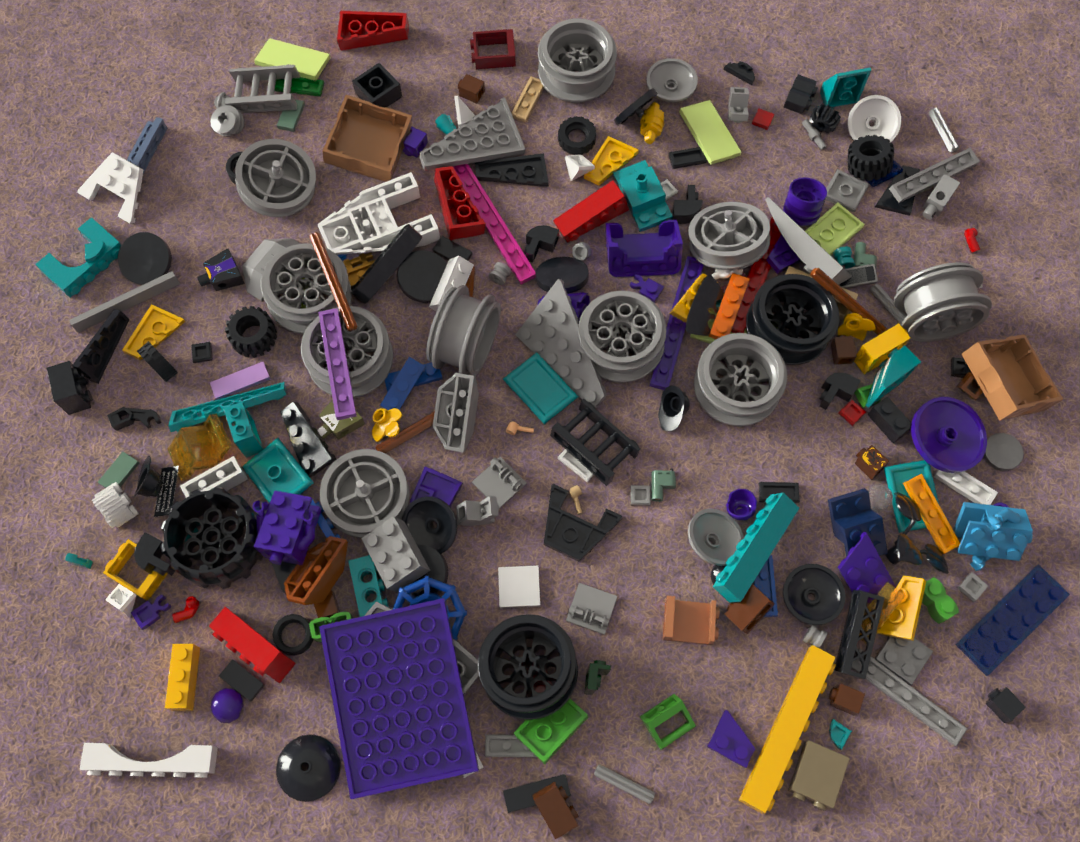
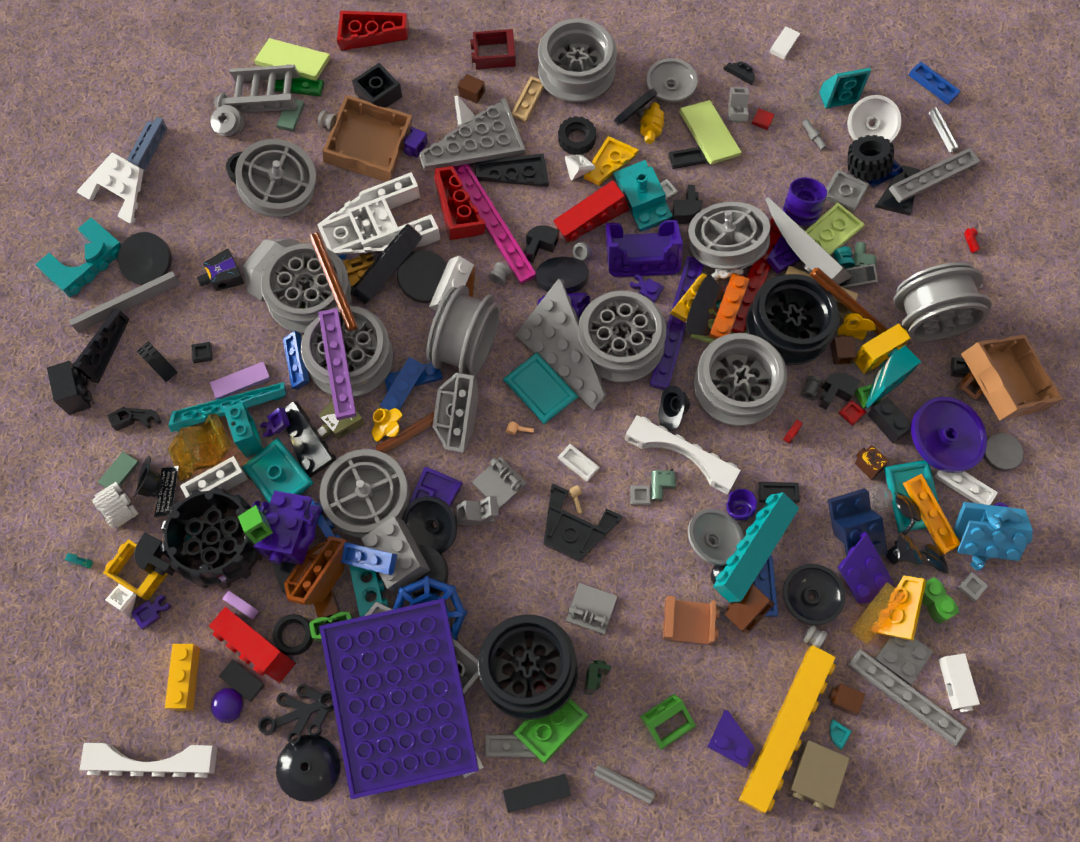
(153, 327): yellow wing -> none
(191, 607): red arm -> none
(240, 605): none -> lavender beam
(255, 344): black tyre -> none
(255, 524): none -> bright green brick
(277, 422): none -> dark purple plate
(296, 367): none -> blue plate
(302, 712): none -> black plant
(327, 120): none -> light grey wheel
(369, 558): none -> plate
(445, 124): teal cone -> none
(450, 249): black tile -> none
(519, 587): white tile -> none
(555, 809): reddish brown brick -> none
(588, 458): black fence -> none
(648, 435): none -> white arch
(784, 42): none -> white tile
(793, 431): none -> red tile
(800, 94): black brick -> none
(811, 388): none -> dark grey bush
(825, 118): black gear -> none
(853, 629): black fence -> none
(887, 302): light grey axle -> none
(934, 83): none -> blue plate
(940, 196): light grey torso -> none
(959, 682): none -> white brick
(1004, 704): black brick -> none
(1012, 620): clear blue plate -> none

